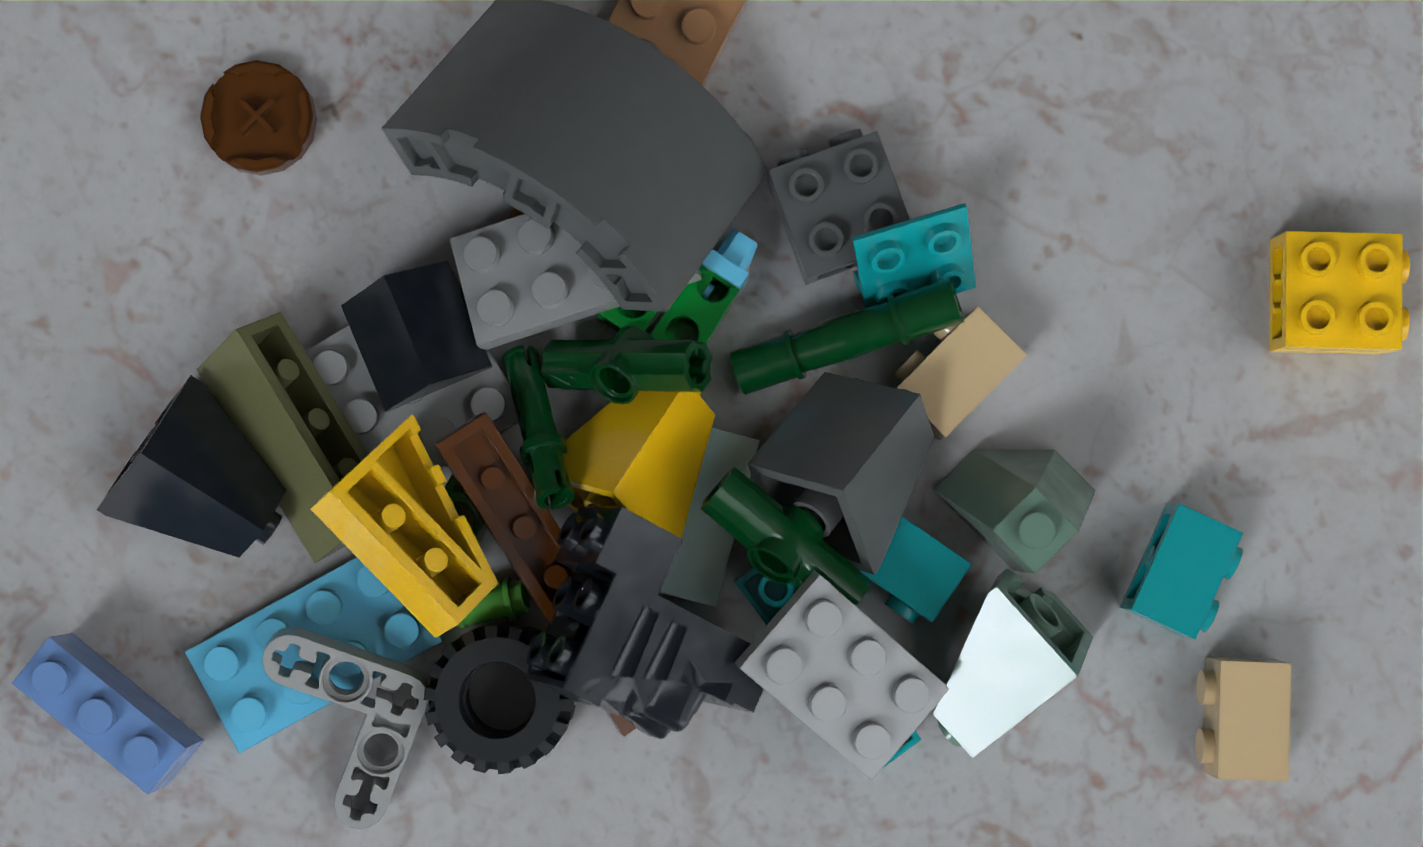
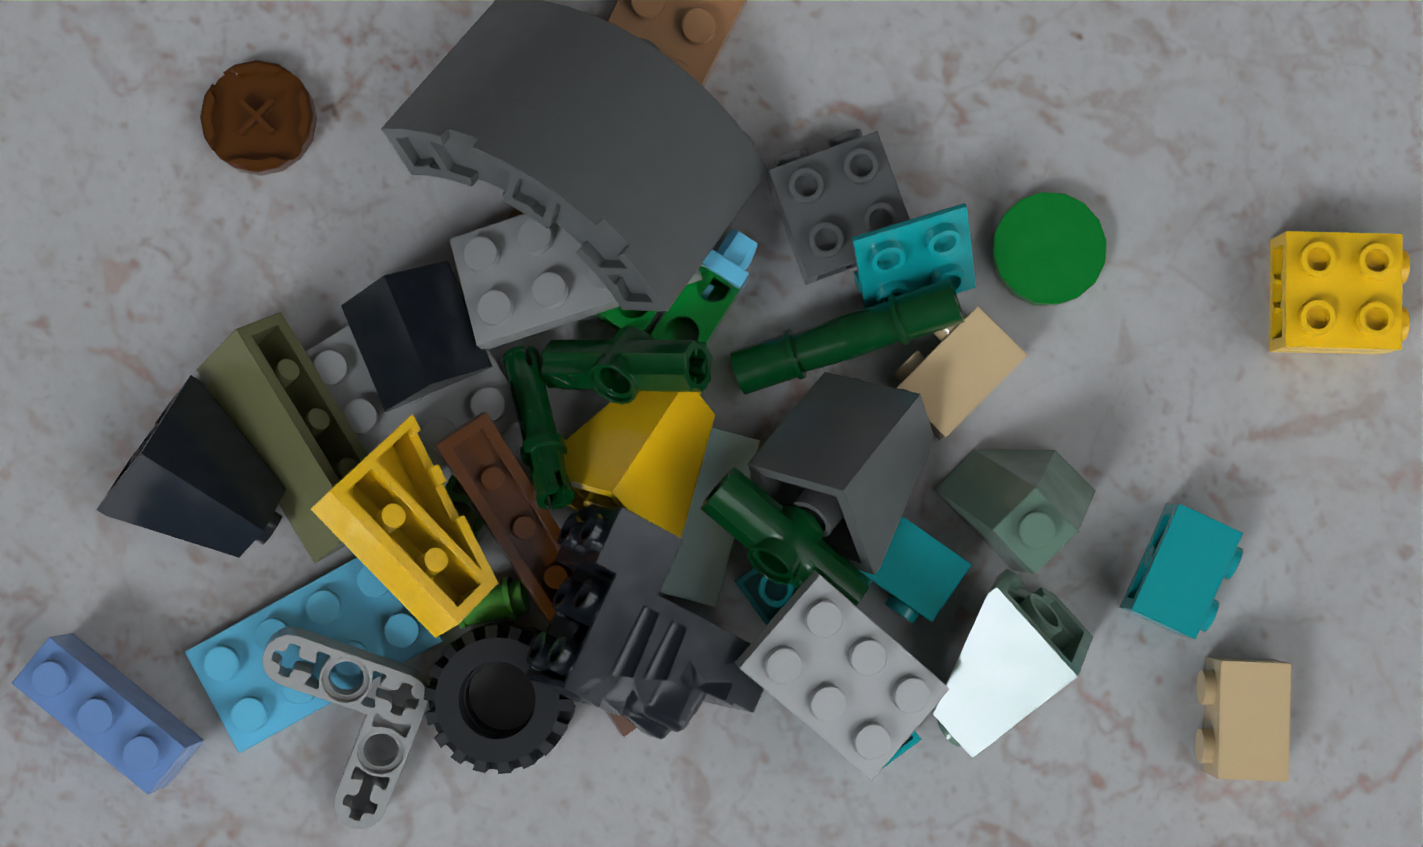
(1048, 249): none -> green tile

